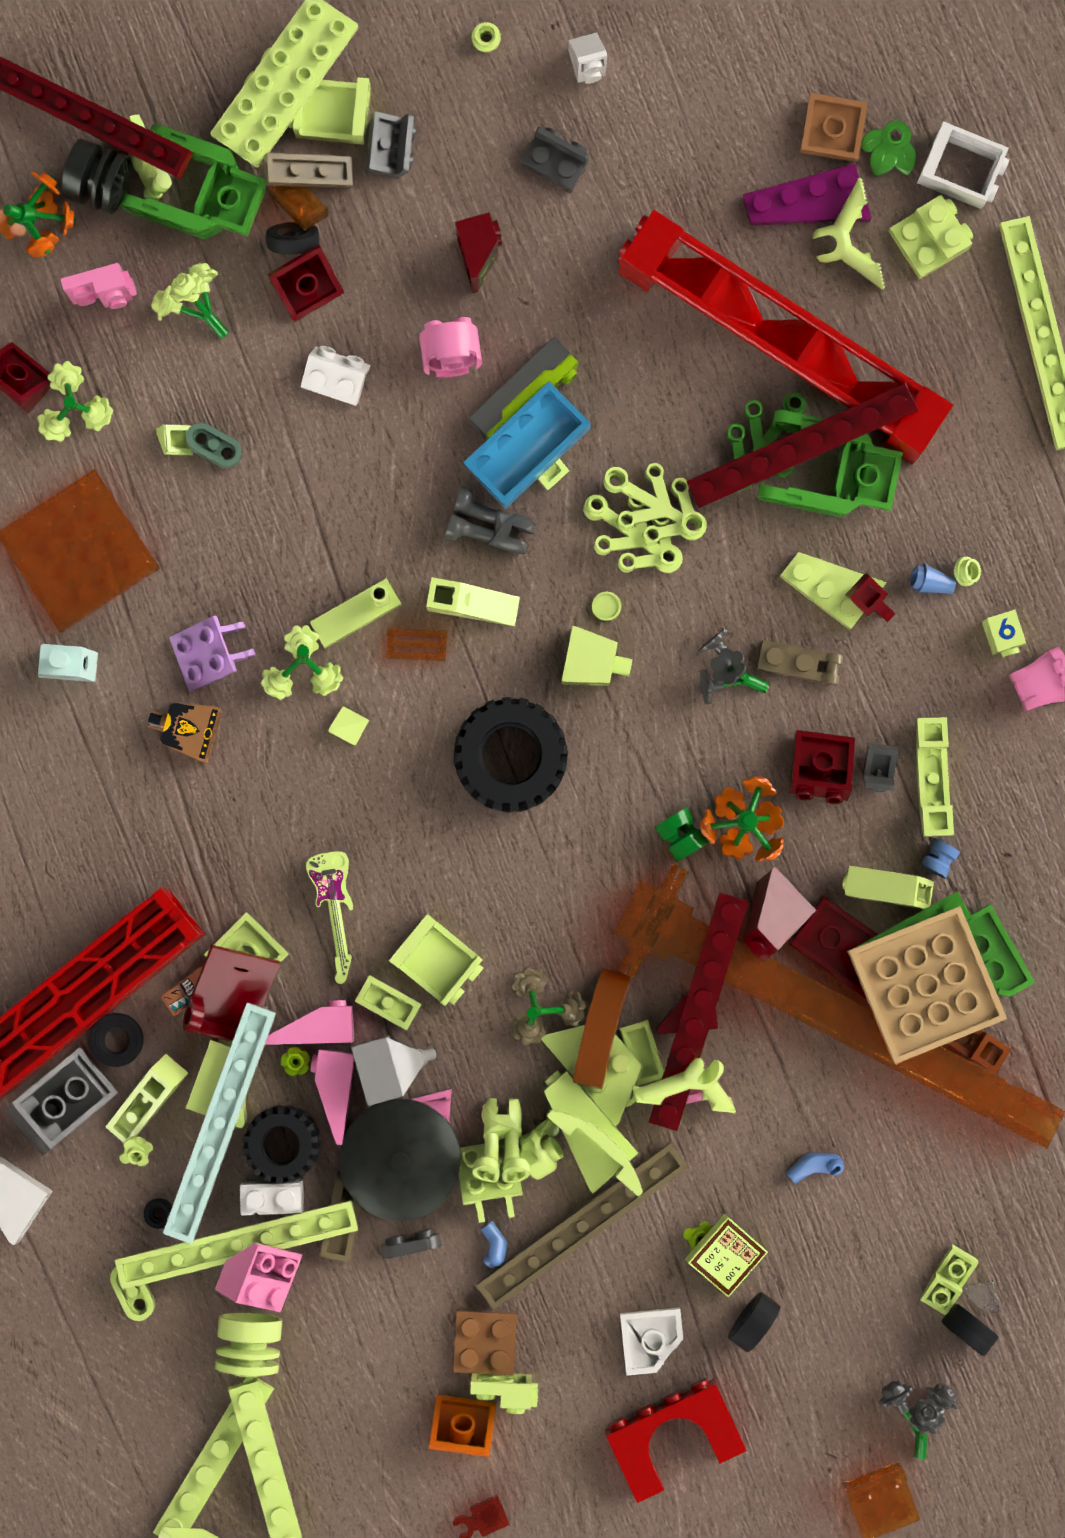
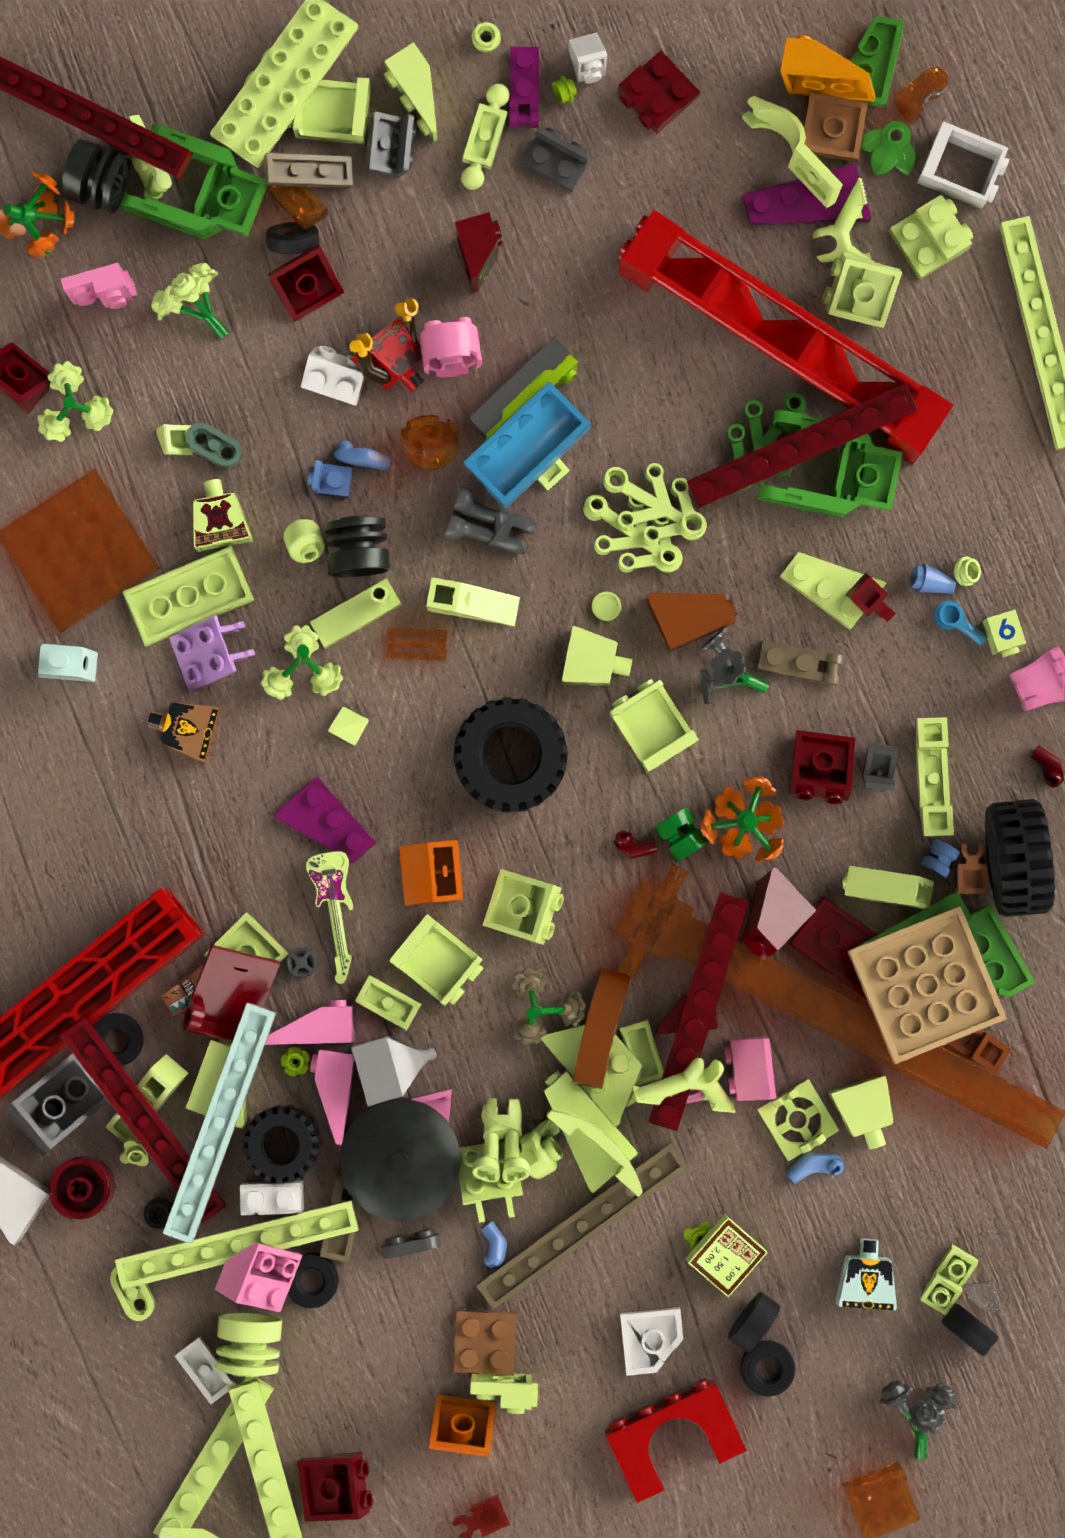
(98, 1191): none -> dark red brick
(132, 1106): none -> dark red plate
(188, 596): none -> yellowish green tile
(200, 1365): none -> white plate
(218, 519): none -> torso
(298, 960): none -> dark grey wheel
(304, 540): none -> yellowish green head
(326, 820): none -> magenta wing
(328, 1289): none -> black tyre
(330, 479): none -> medium blue bracket
(334, 1487): none -> dark red plate
(357, 541): none -> pearl dark grey wheel
(361, 456): none -> medium blue arm
(391, 352): none -> torso
(412, 77): none -> yellowish green slope
(429, 442): none -> clear orange cylinder
(431, 872): none -> orange slope
(485, 136): none -> yellowish green plate
(523, 907): none -> yellowish green plate
(524, 86): none -> magenta plate
(564, 90): none -> lime plate
(632, 847): none -> dark red arm
(652, 725): none -> yellowish green panel
(657, 92): none -> dark red plate
(689, 616): none -> dark orange slope
(751, 1069): none -> bright pink slope
(781, 1381): none -> black tyre
(803, 161): none -> yellowish green piece
(817, 69): none -> light orange slope
(825, 1130): none -> yellowish green piece
(861, 290): none -> yellowish green plate
(865, 1108): none -> yellowish green torso
(867, 1280): none -> torso
(878, 55): none -> bright green wing
(925, 87): none -> clear orange leg
(950, 615): none -> dark azure plate
(971, 876): none -> nougat plate
(1019, 858): none -> black tyre
(1051, 766): none -> dark red arm

